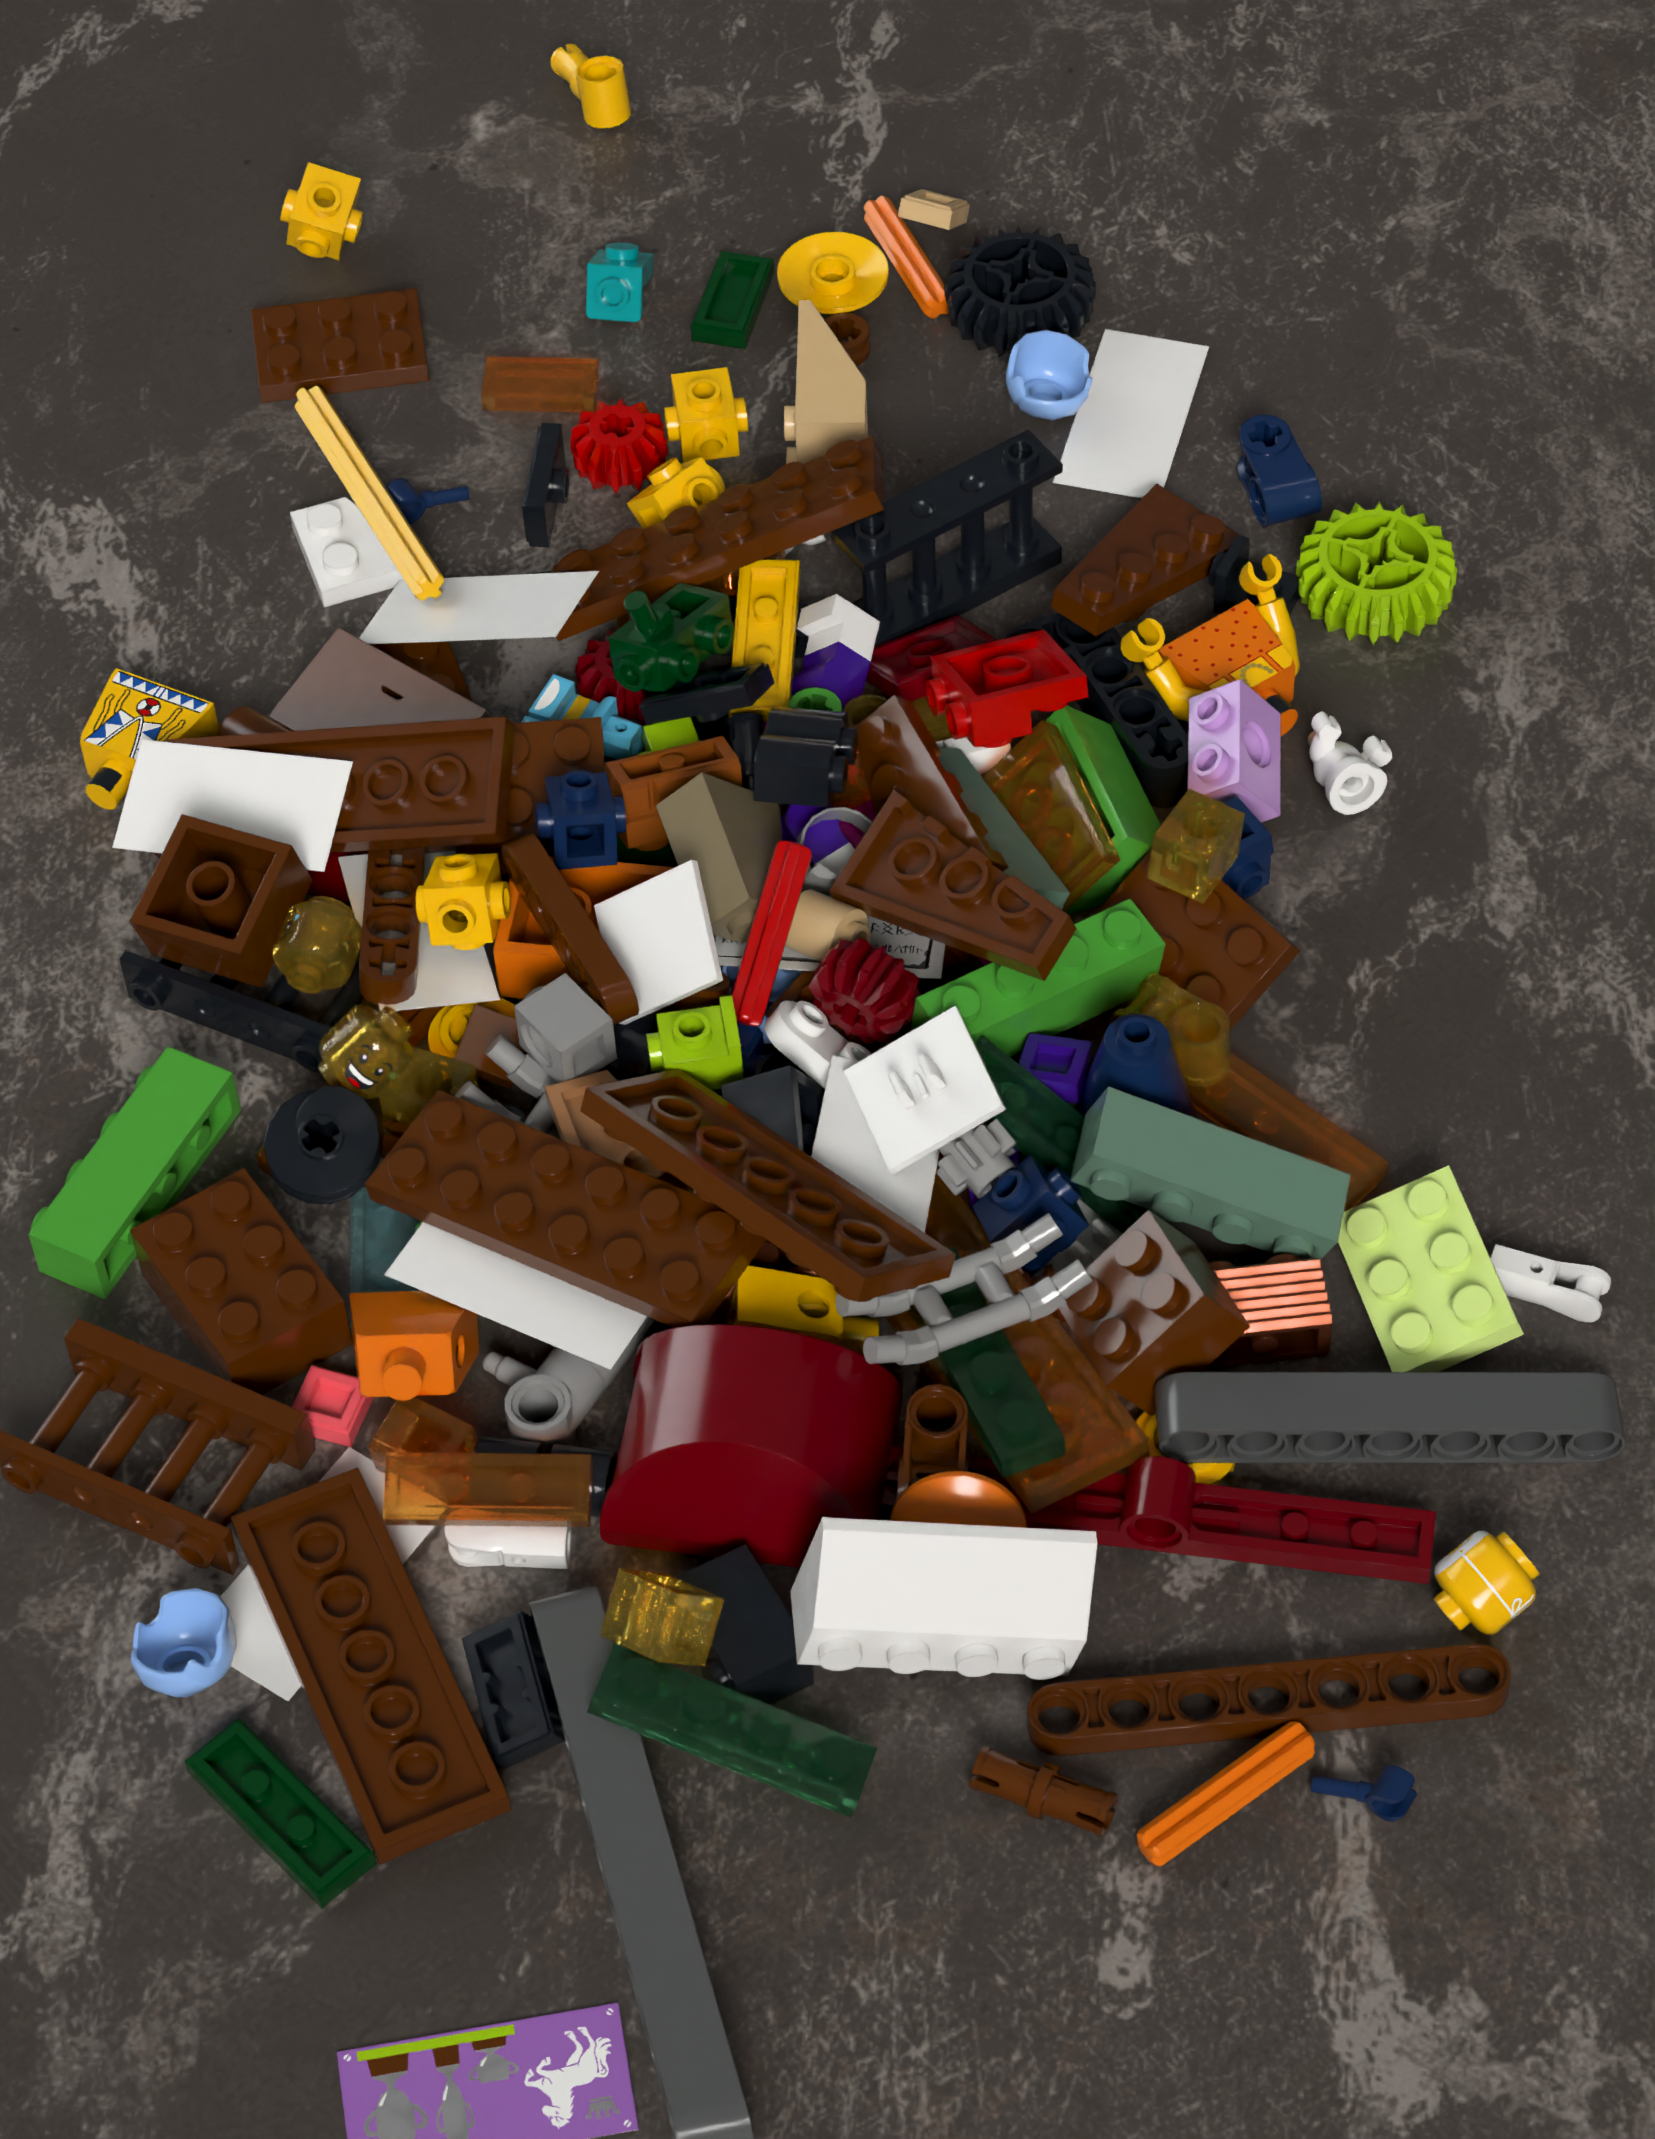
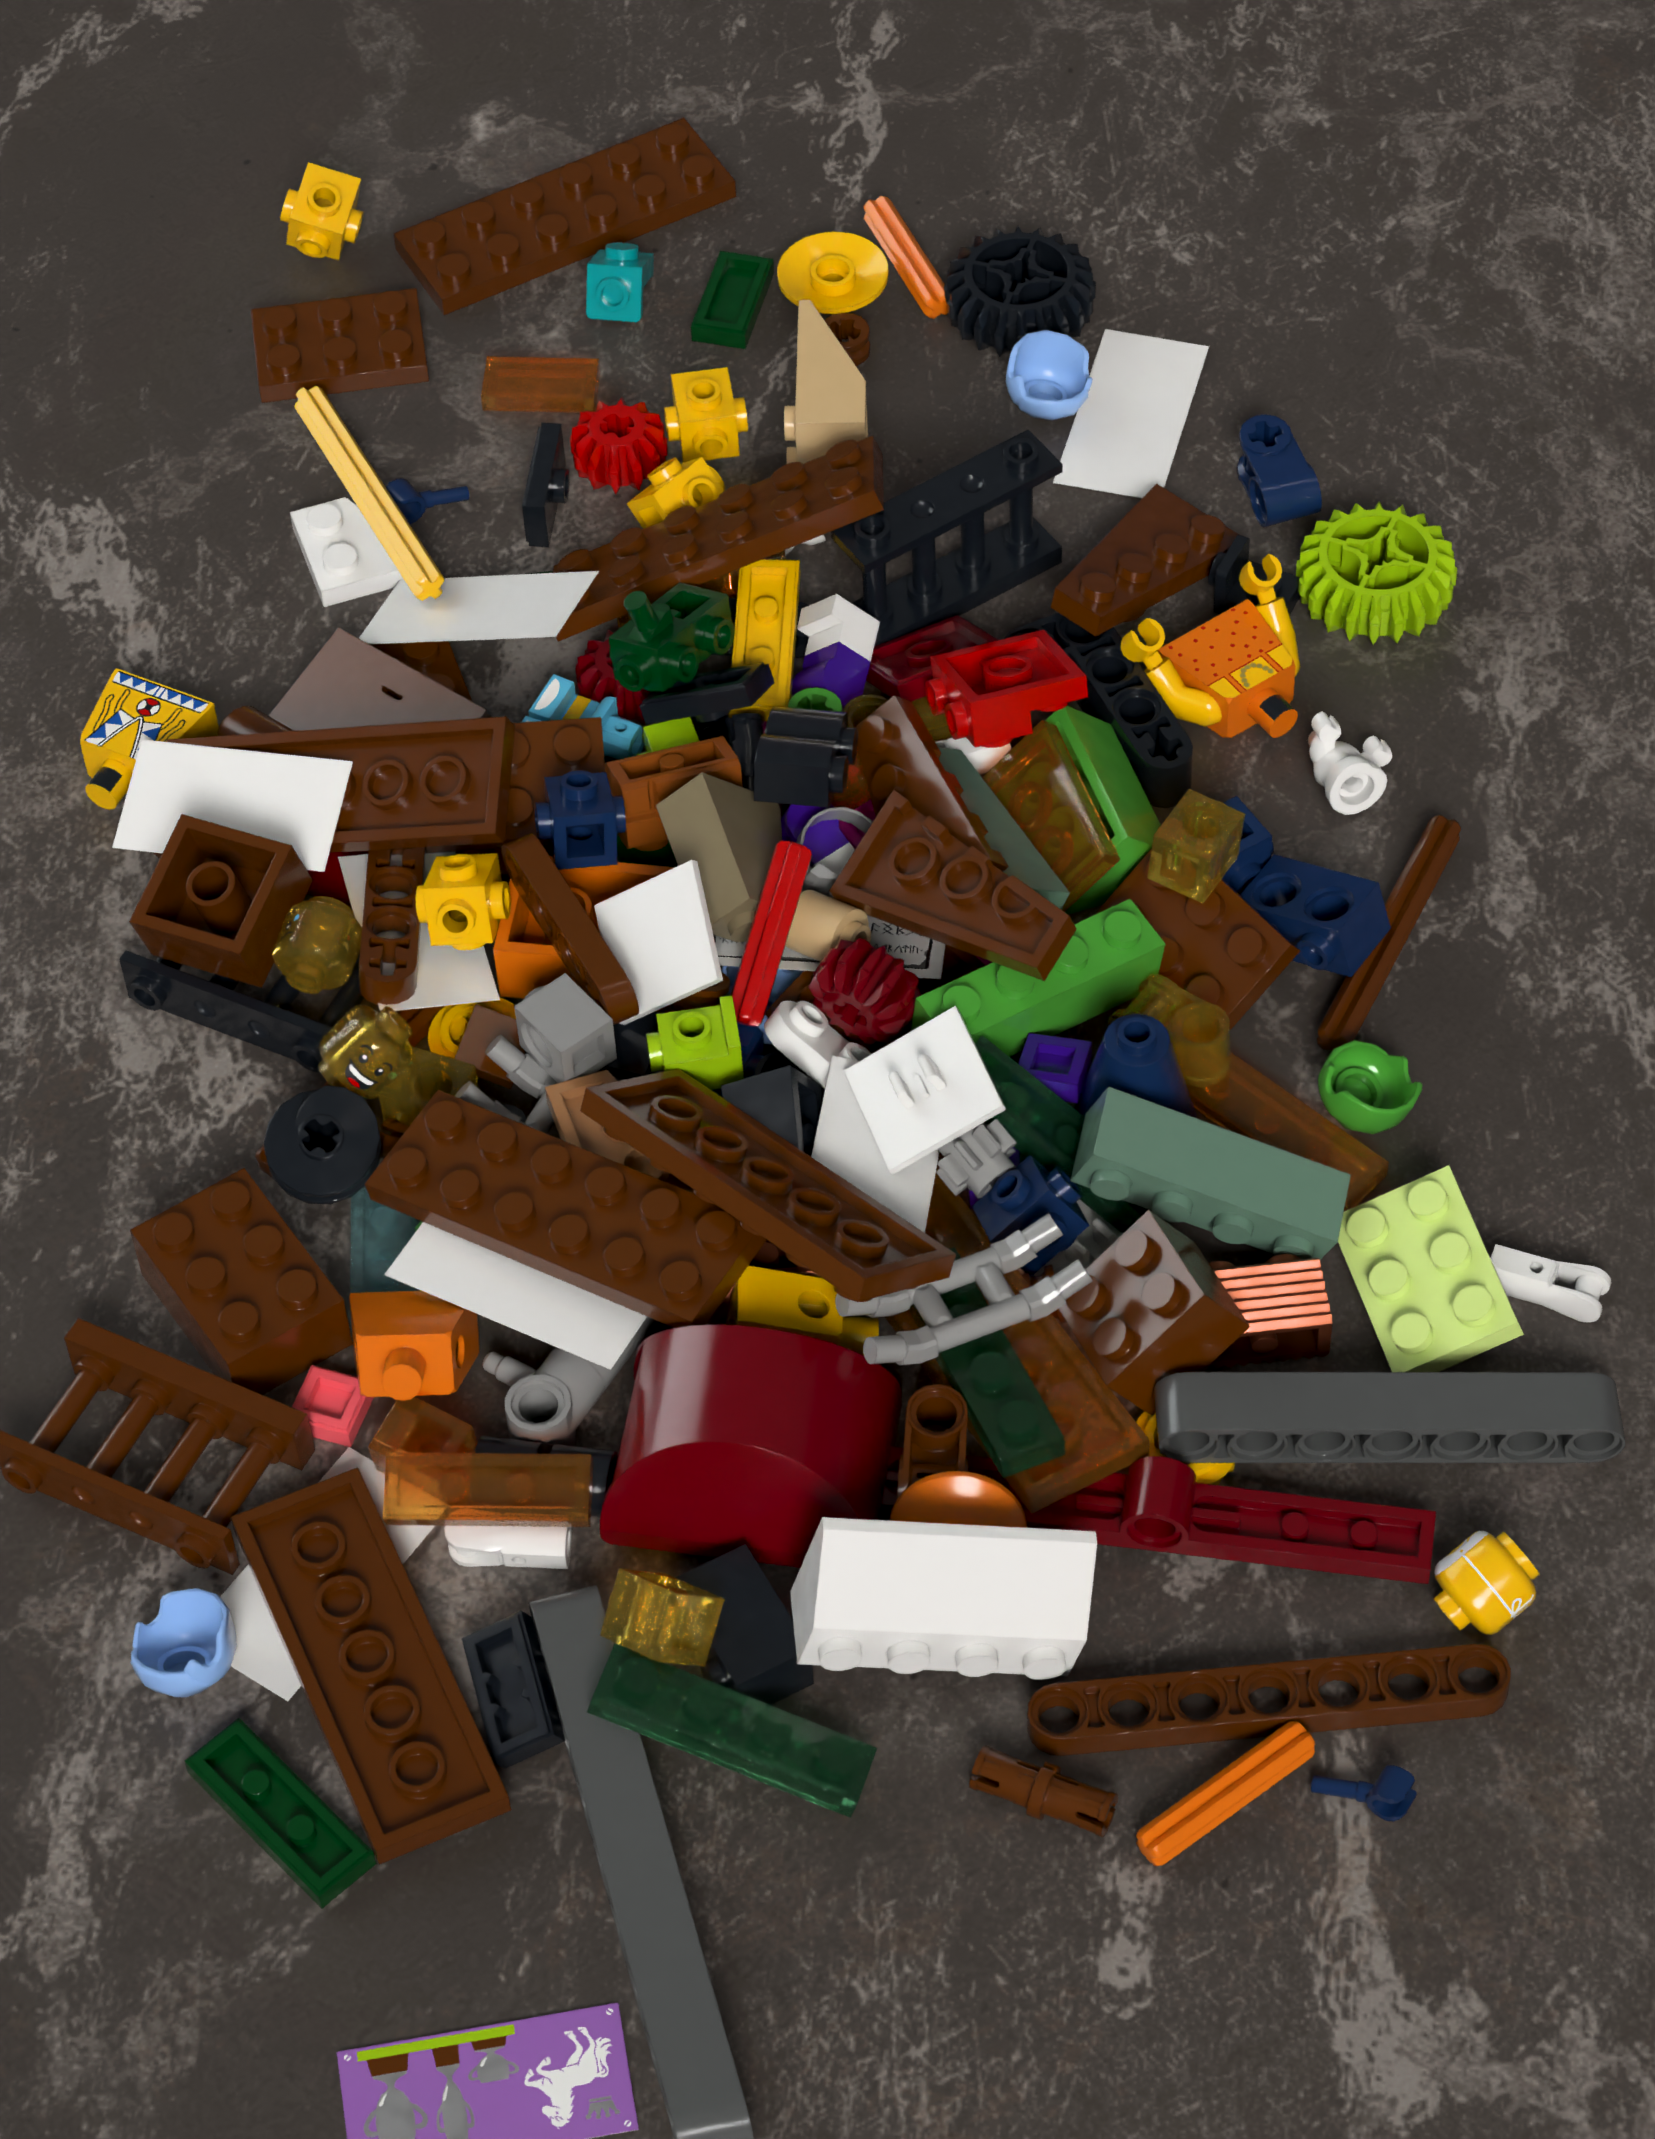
(134, 1170): bright green brick -> none
(564, 215): none -> reddish brown plate
(597, 83): yellow pin -> none
(934, 209): tan tile -> none
(1235, 748): lavender brick -> none
(1321, 911): none -> dark blue brick
(1367, 1087): none -> bright green hair
(1403, 910): none -> reddish brown axle

